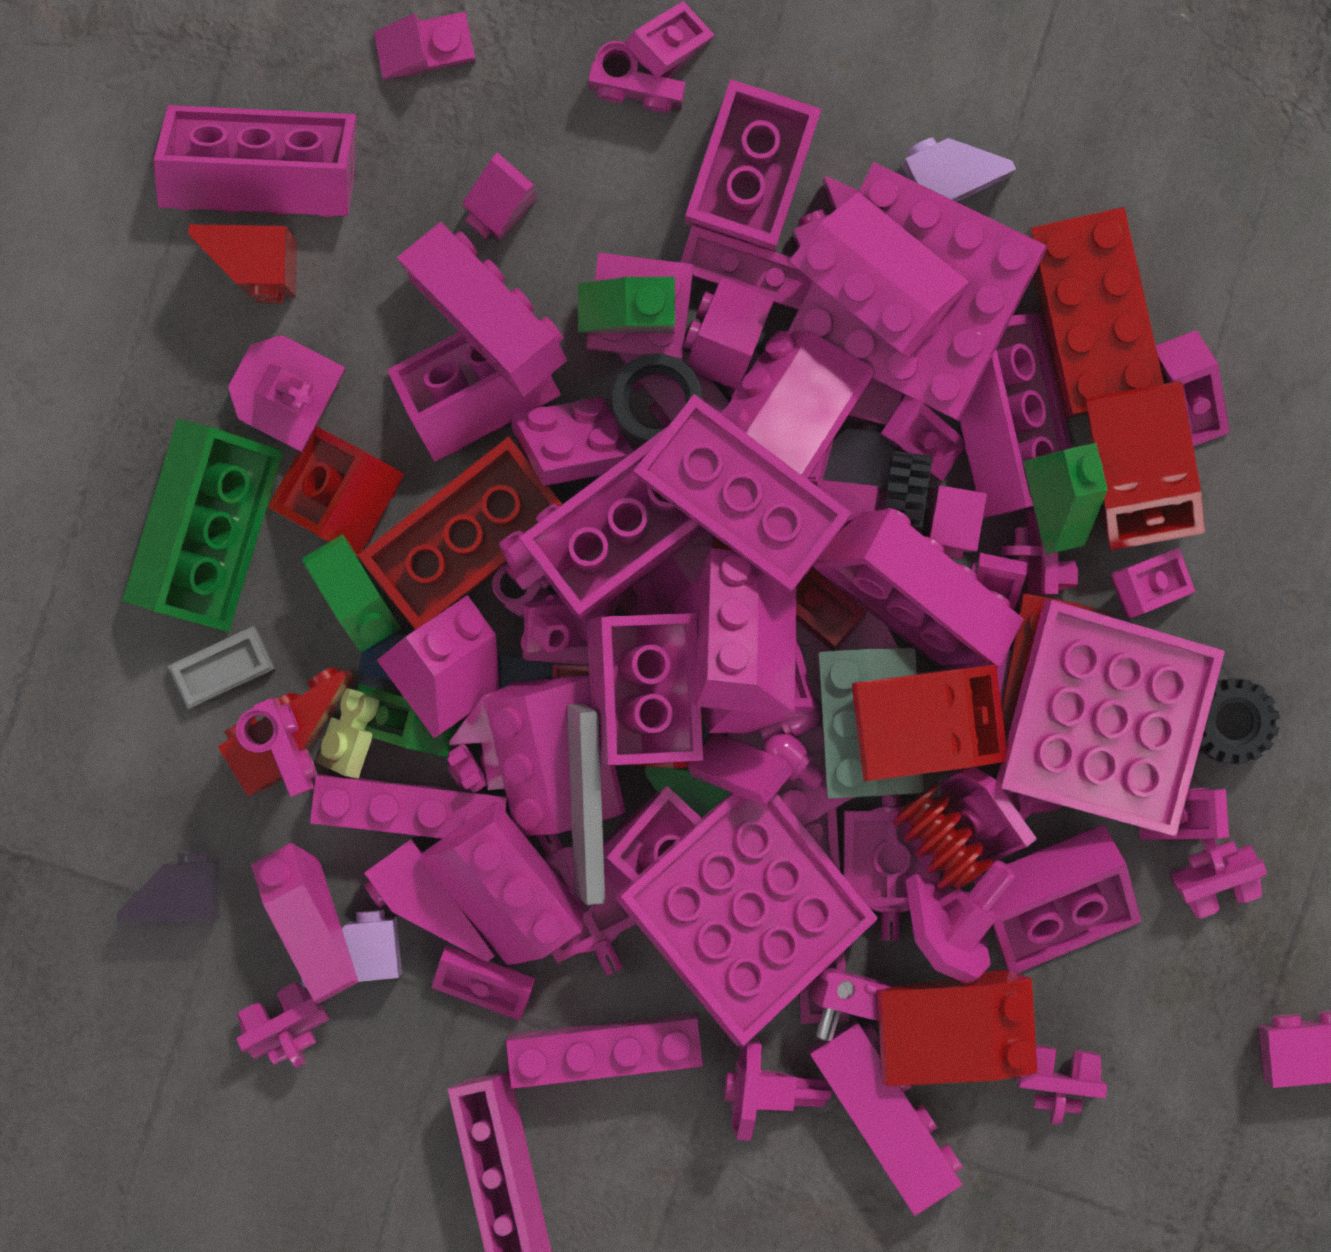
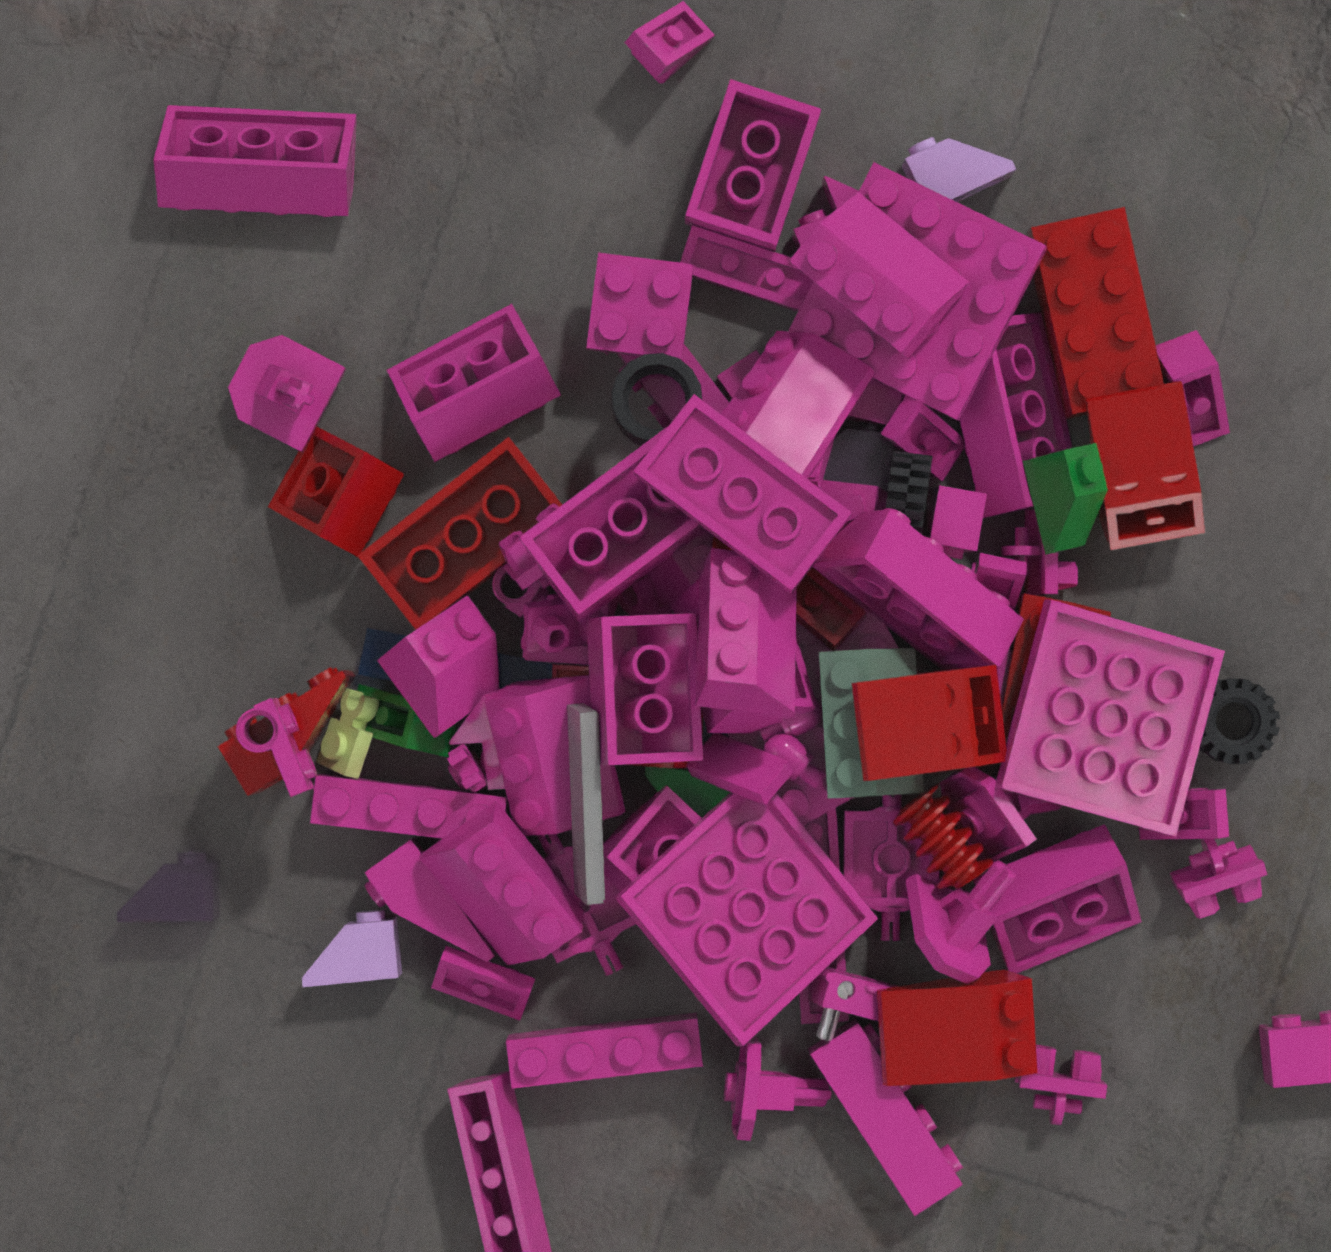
(202, 525): green slope -> none
(221, 667): light grey tile -> none
(254, 257): red slope -> none
(285, 1034): dark pink hips -> none
(305, 919): dark pink slope -> none
(352, 593): green slope -> none
(424, 45): dark pink slope -> none
(483, 308): dark pink brick -> none
(498, 199): dark pink slope -> none
(570, 440): dark pink plate -> none
(627, 305): green slope -> none
(656, 93): dark pink plate -> none
(728, 332): dark pink brick -> none
(1152, 583): dark pink slope -> none

